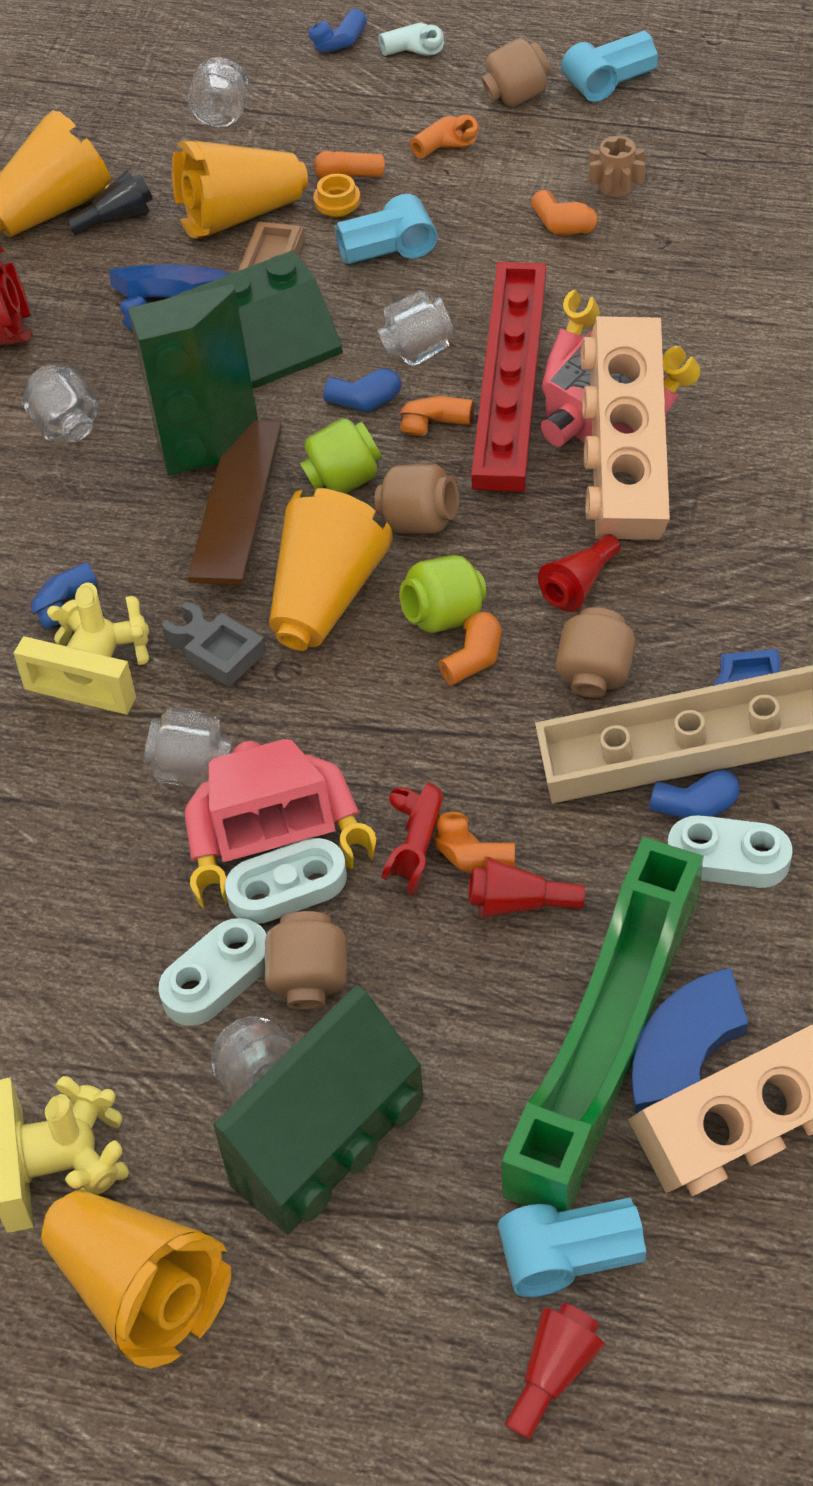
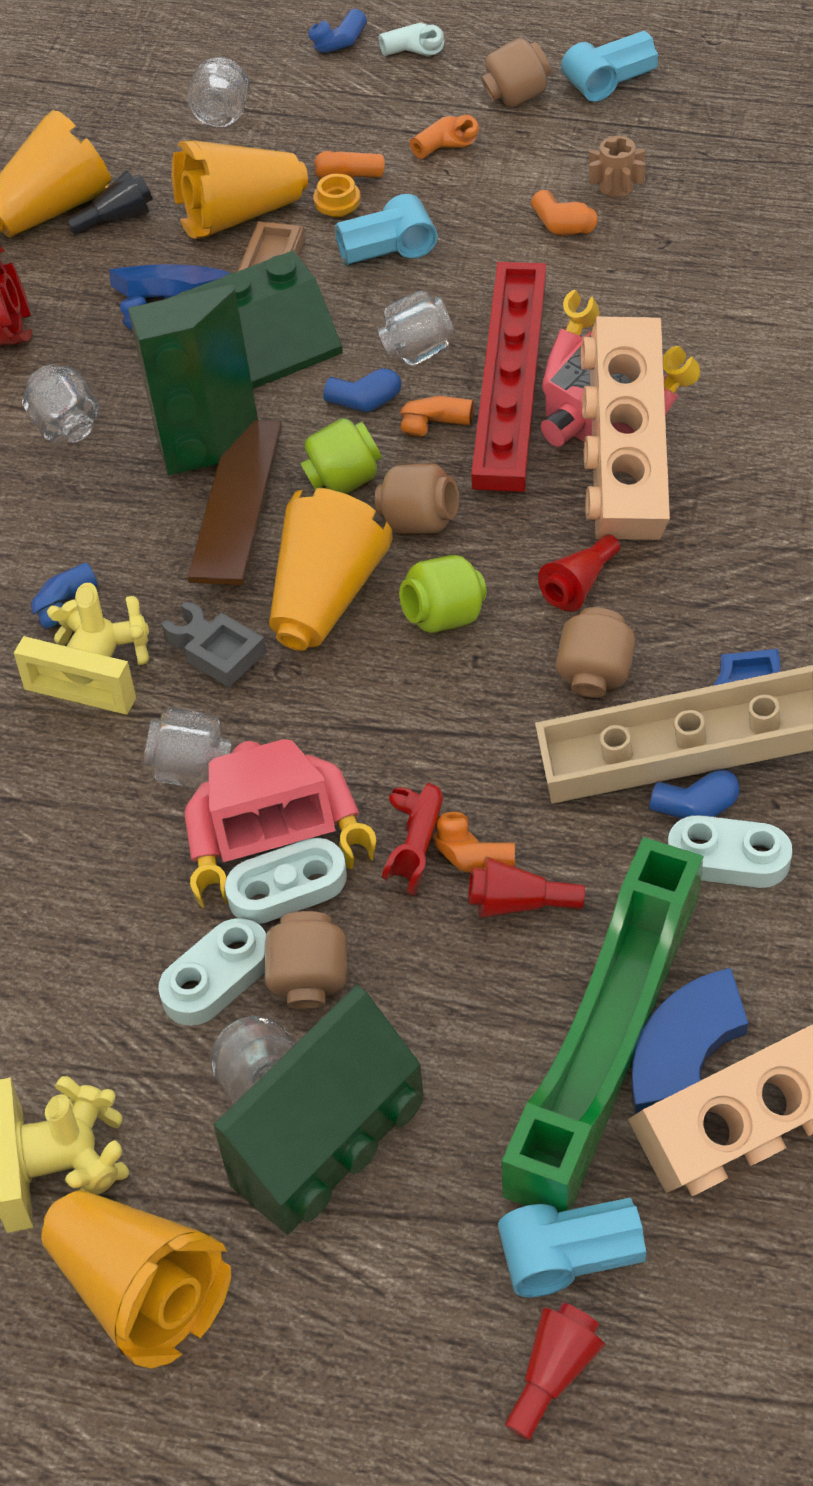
(479, 649): orange arm -> none

